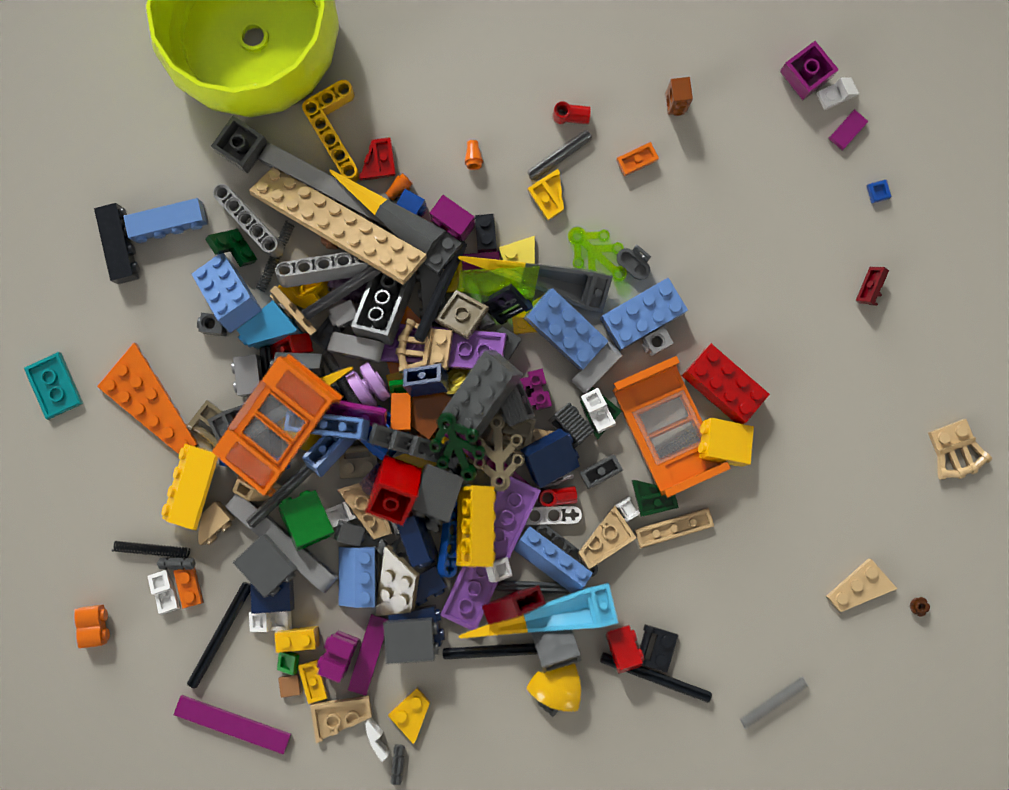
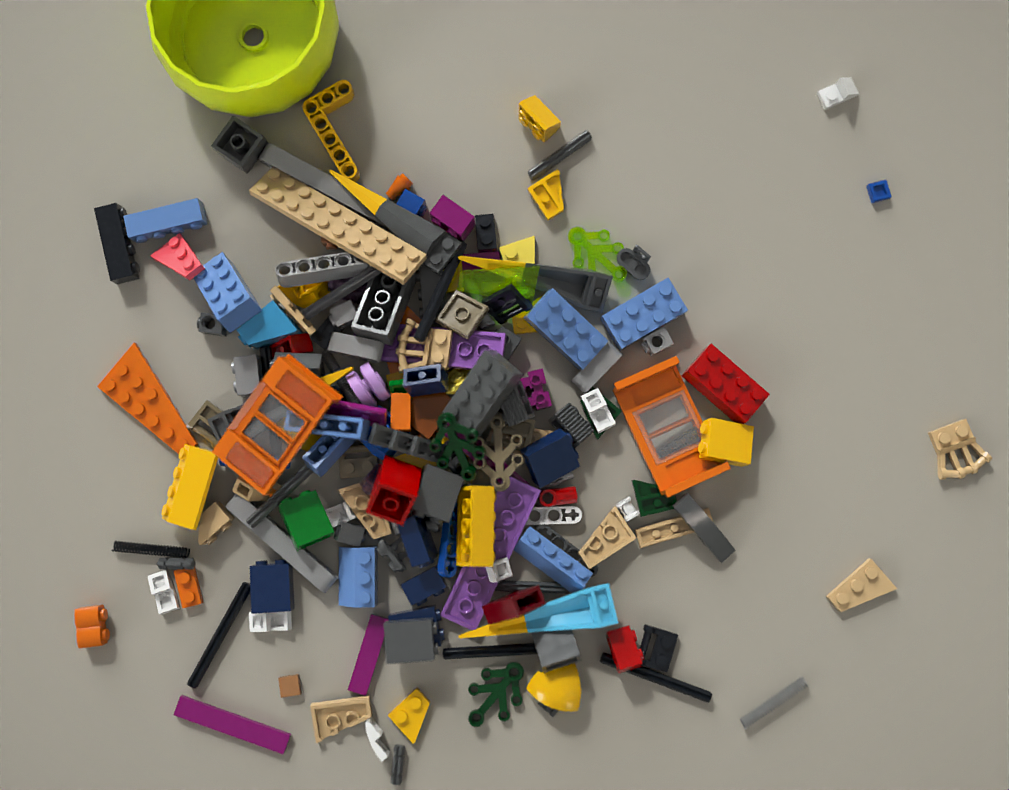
(53, 385): teal tile -> none
(179, 257): none -> coral wing
(232, 242): dark green plate -> none
(242, 214): light grey beam -> none
(265, 566): dark grey brick -> none
(271, 259): dark grey piece -> none
(288, 662): green plate -> none
(297, 639): yellow brick -> none
(312, 682): yellow plate -> none
(338, 656): magenta brick -> none
(379, 160): red wing -> none
(397, 585): wing -> none
(473, 155): orange cone -> none
(497, 690): none -> dark green plant
(538, 118): none -> yellow slope
(574, 113): red piece -> none
(600, 471): dark grey brick -> none
(637, 159): orange plate -> none
(678, 96): dark orange brick -> none
(704, 527): none -> dark grey slope
(809, 70): magenta brick -> none
(848, 129): magenta tile -> none
(872, 285): dark red plate -> none
(914, 606): reddish brown plate -> none

